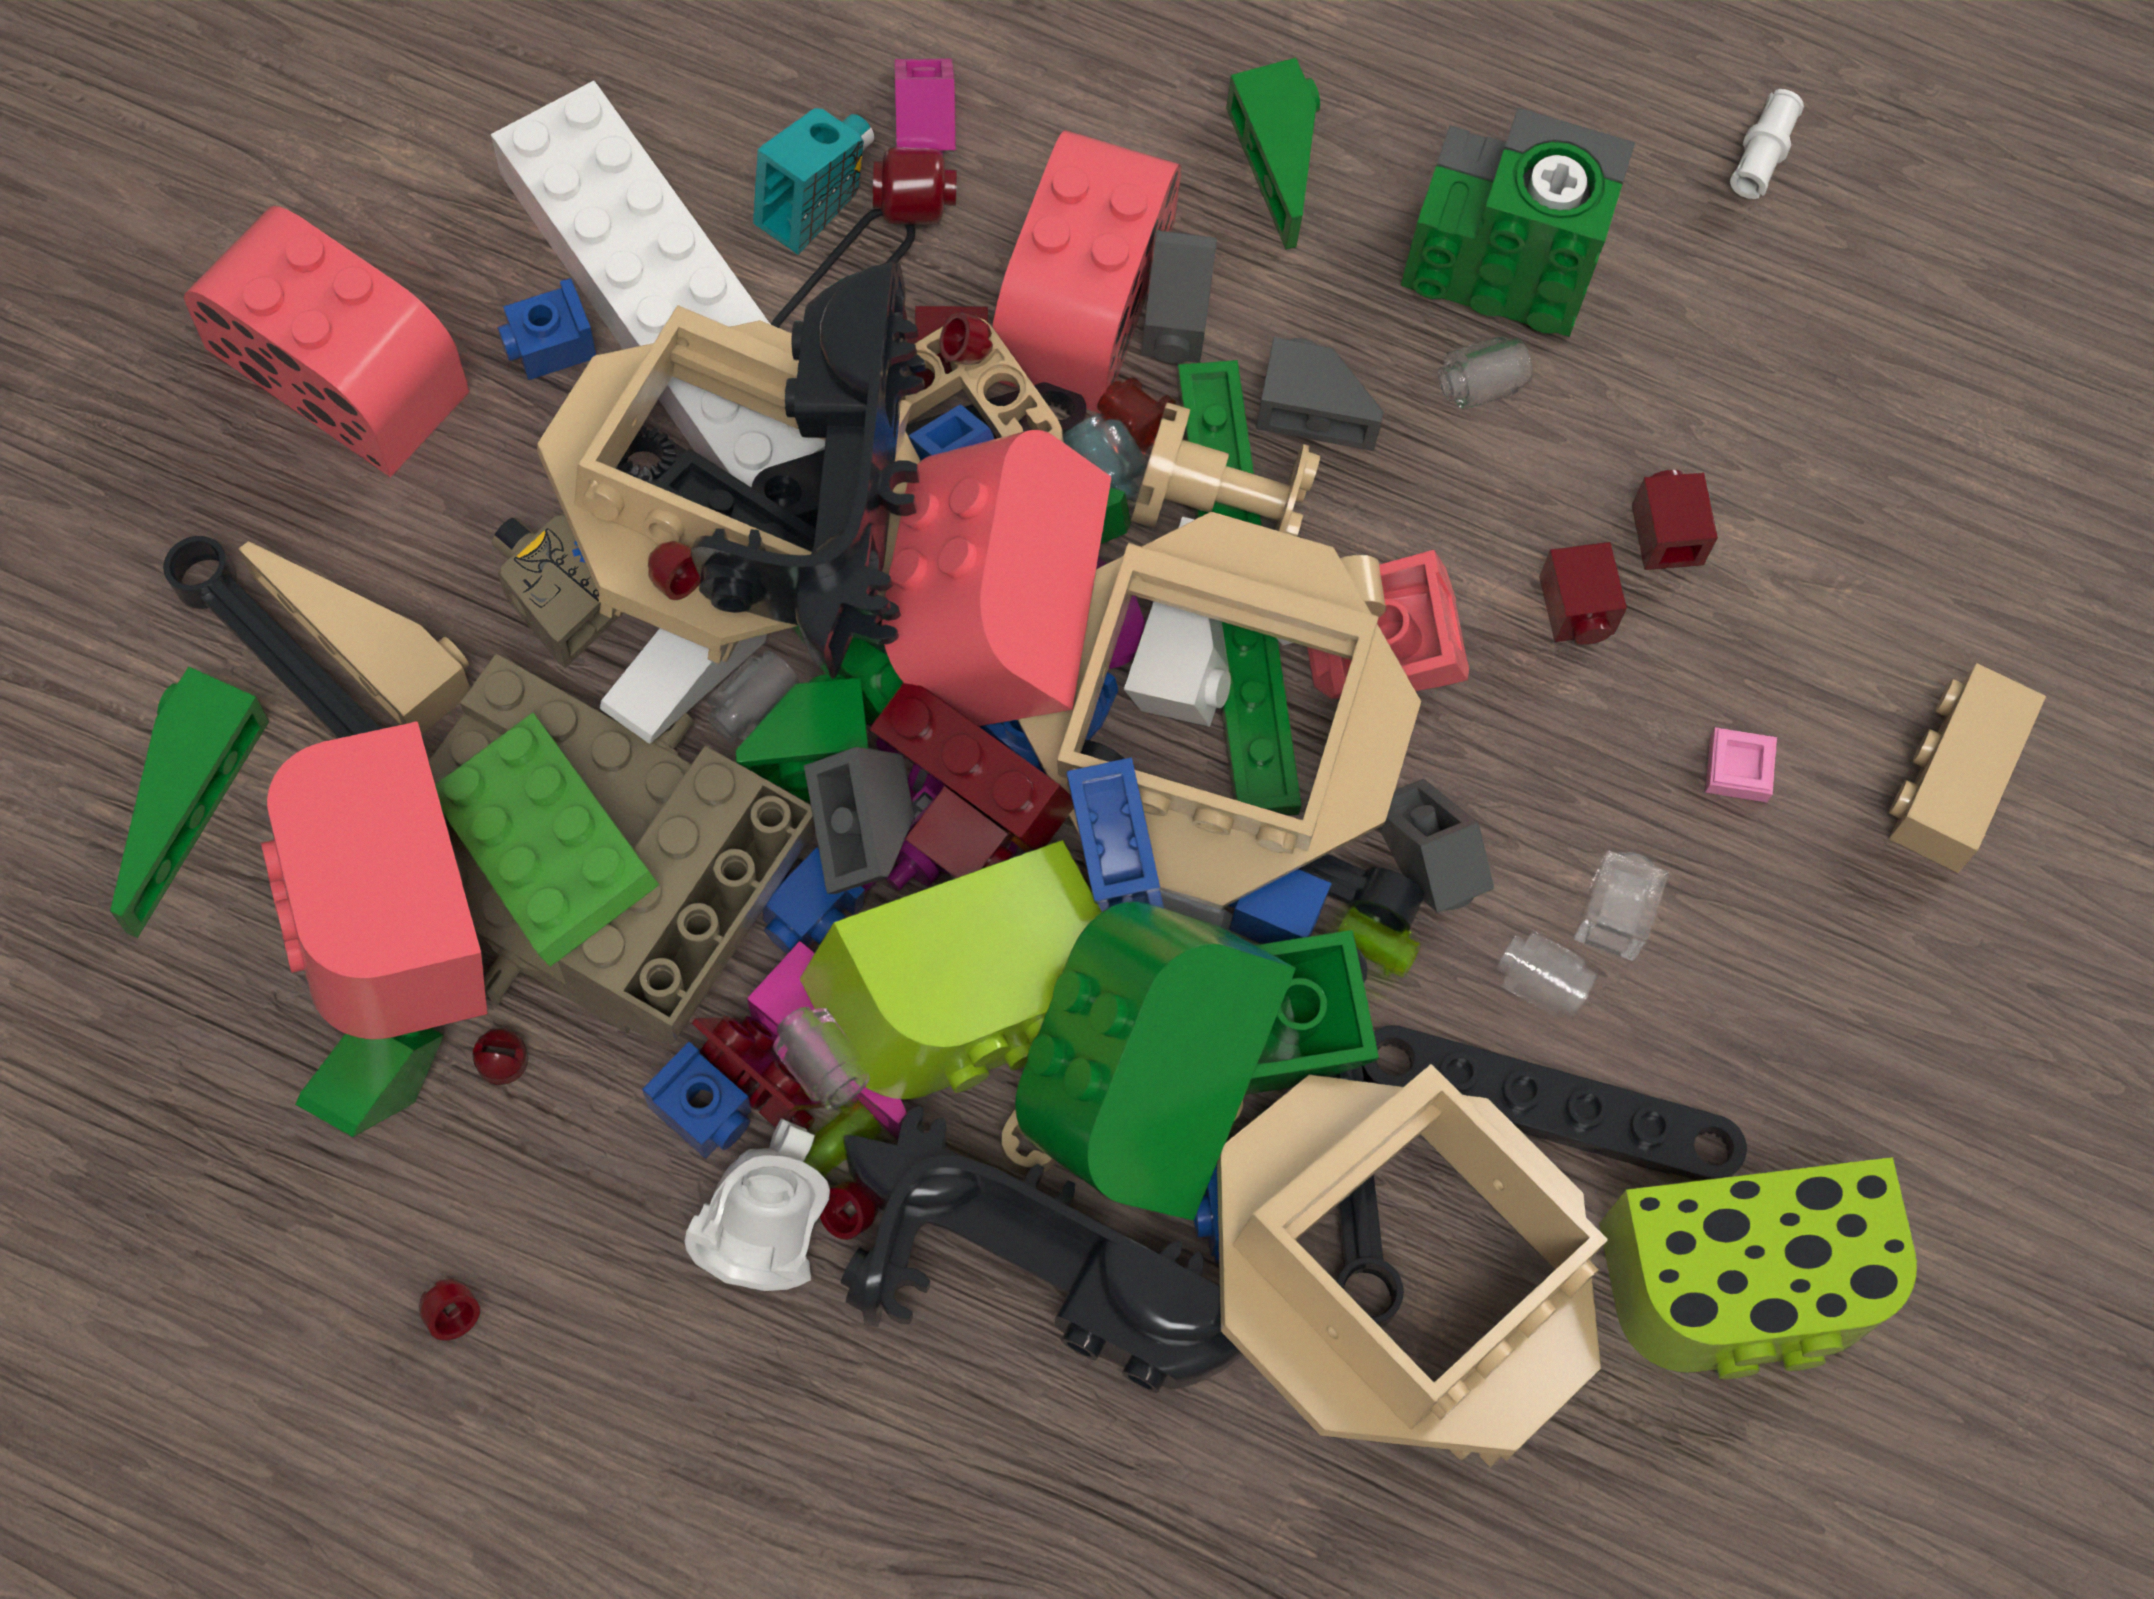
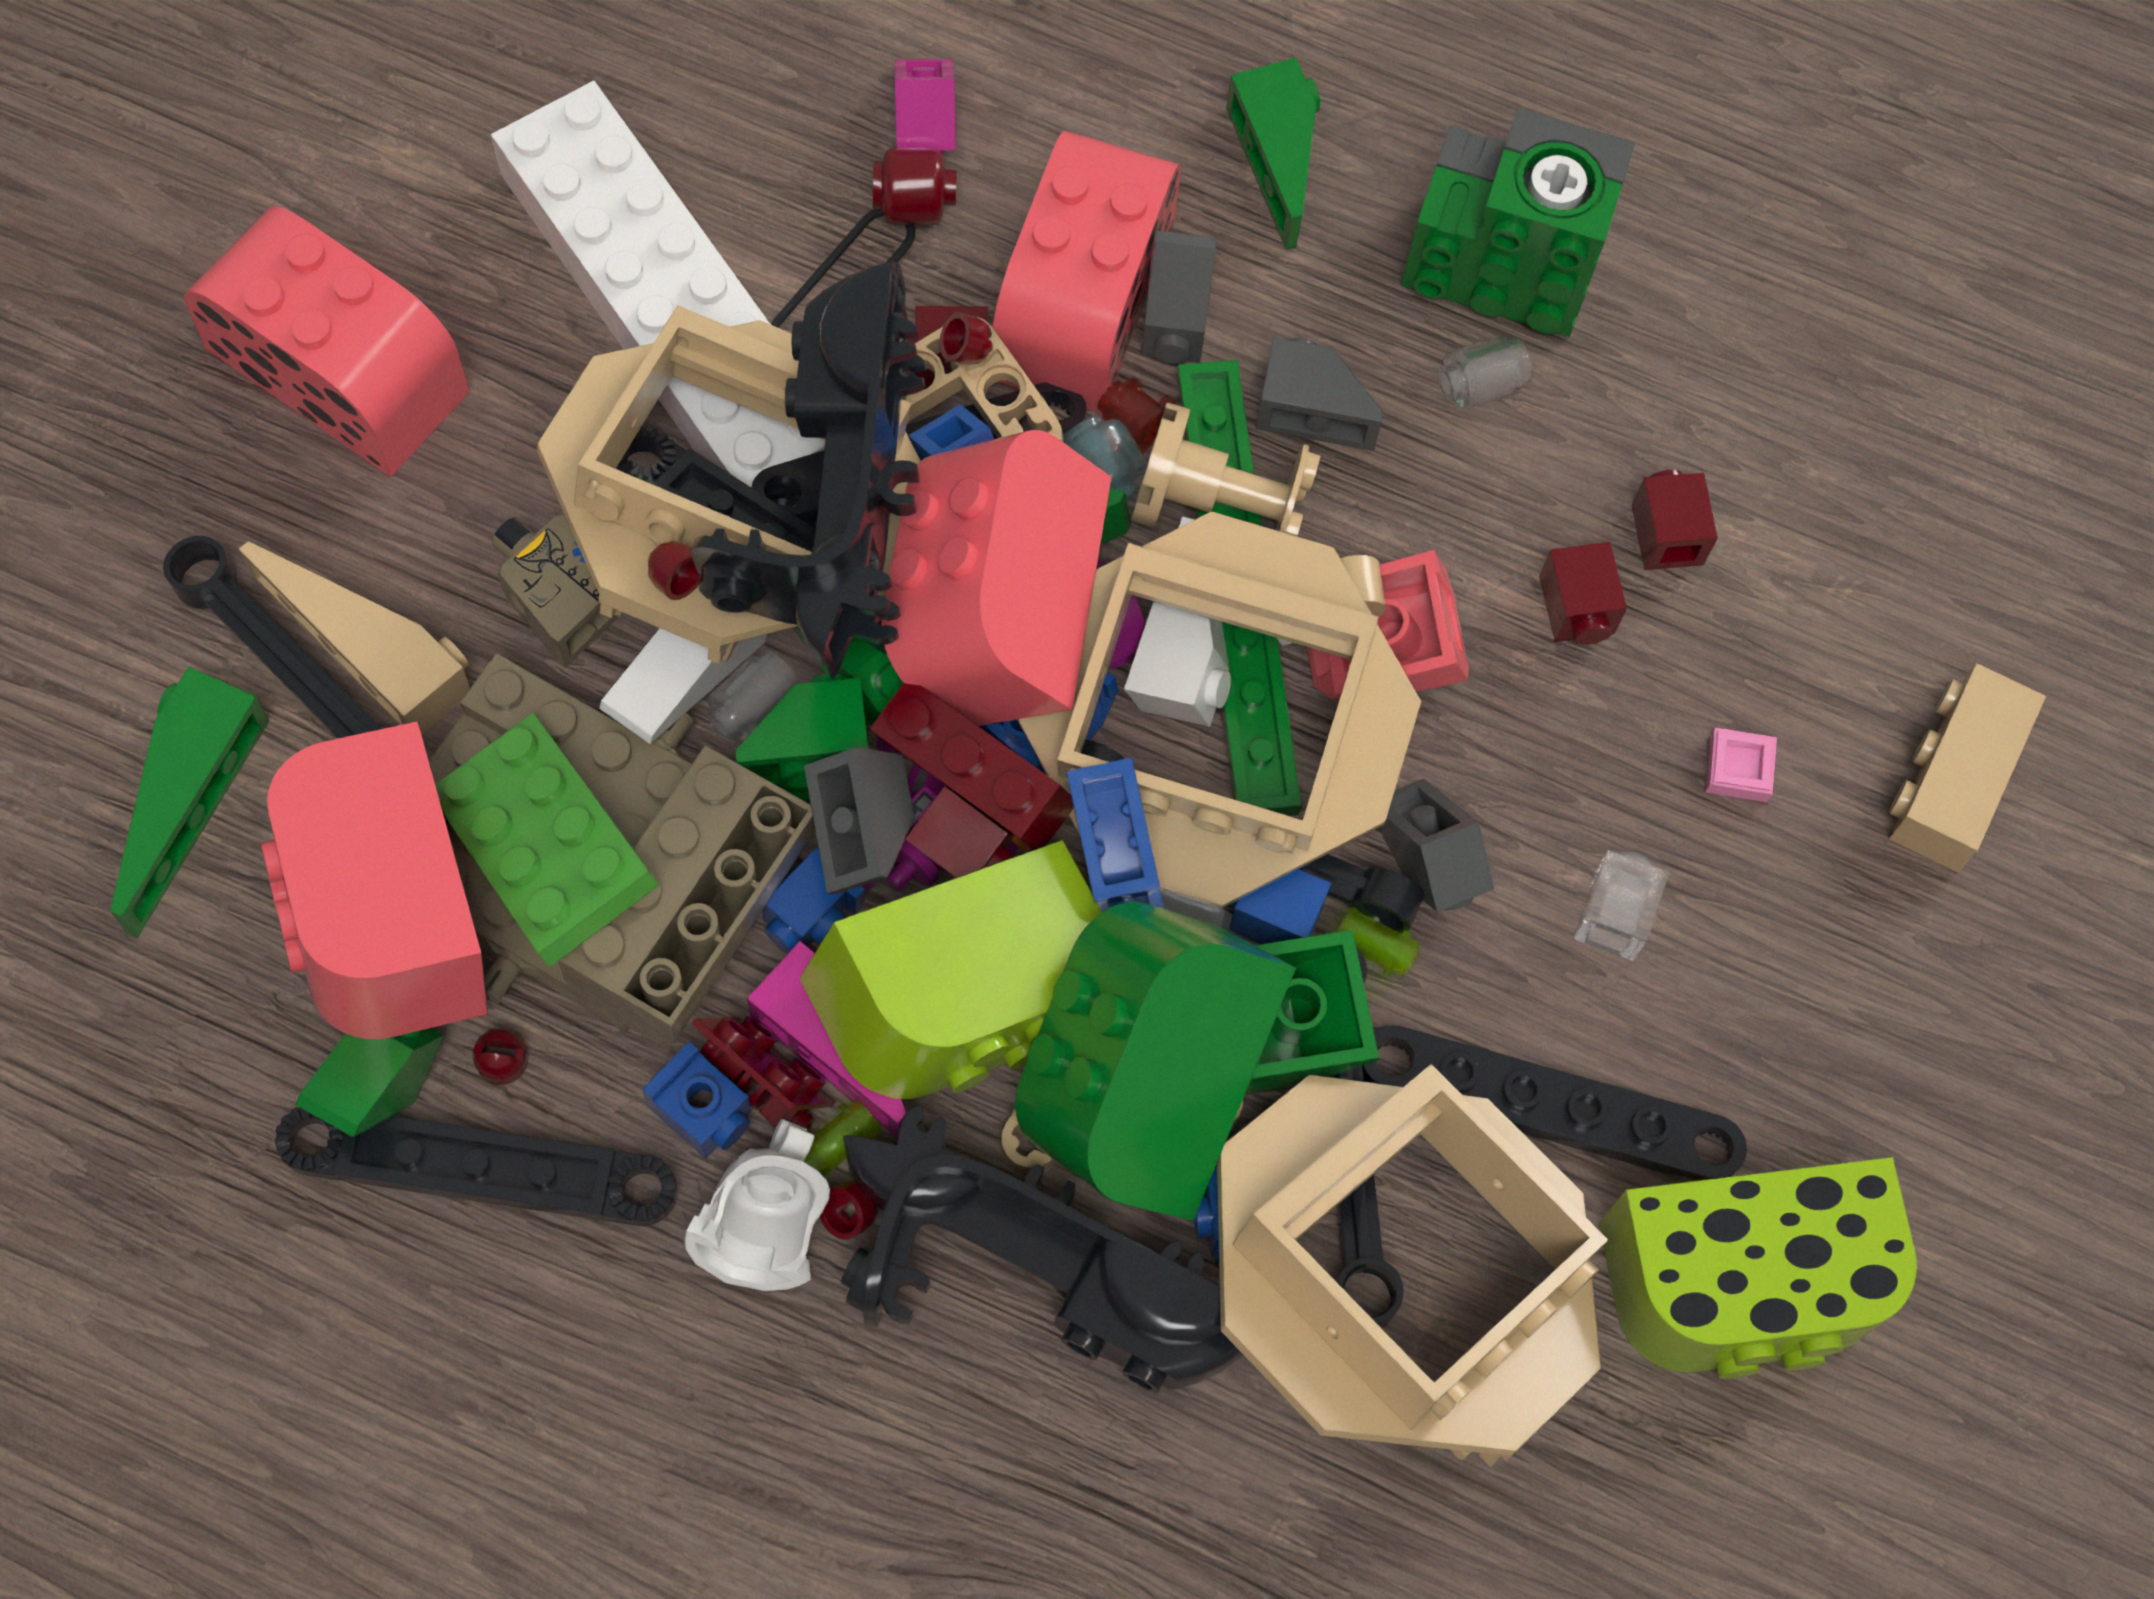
(459, 1320): dark red hinge -> none
(483, 1167): none -> black plate
(548, 331): blue brick -> none
(808, 175): teal torso -> none
(820, 1057): clear brick -> none
(1546, 974): clear brick -> none
(1766, 144): white pin -> none

